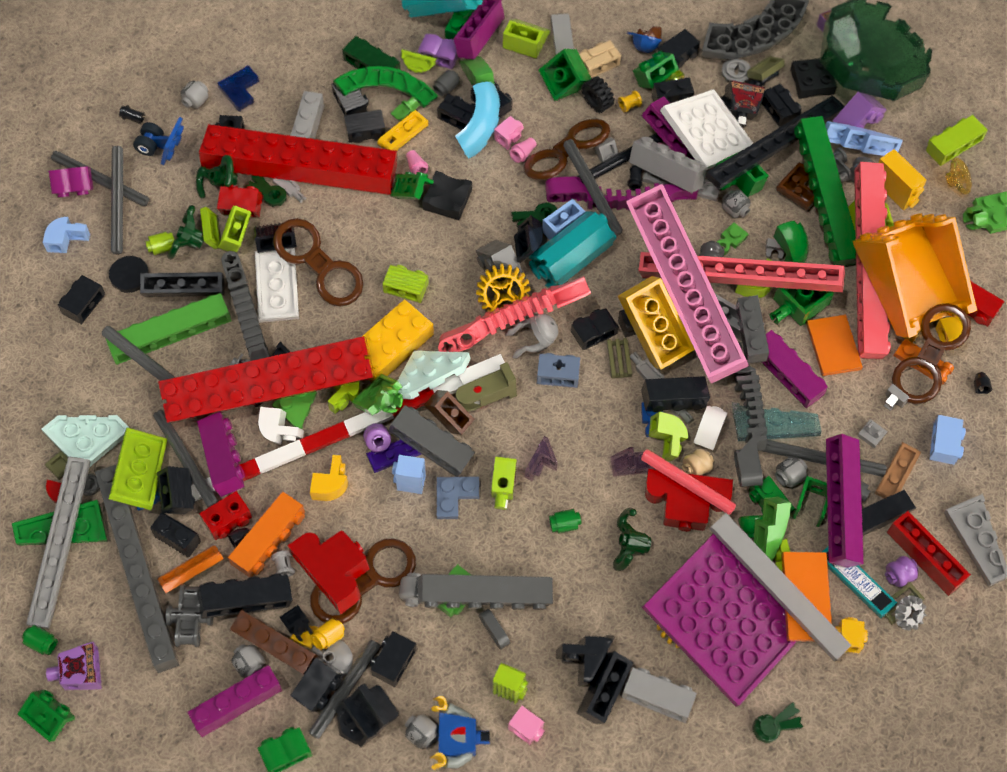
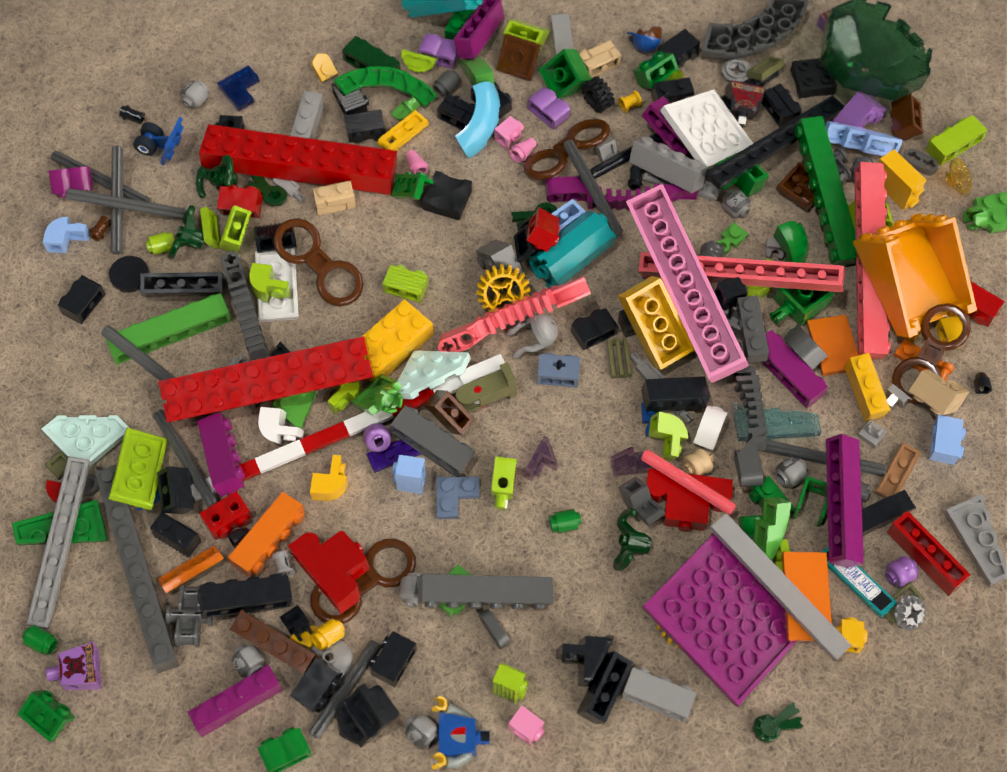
(99, 229): none -> reddish brown pin
(125, 203): none -> dark grey axle
(265, 285): none -> lime brick
(323, 67): none -> yellow plate
(334, 197): none -> tan brick
(518, 56): none -> reddish brown tile
(543, 230): none -> red brick
(548, 107): none -> medium lavender brick
(637, 496): none -> dark grey brick
(729, 291): none -> black brick
(805, 346): none -> dark grey brick
(866, 387): none -> yellow brick
(906, 117): none -> reddish brown brick
(921, 161): none -> dark grey beam
(941, 395): none -> tan brick

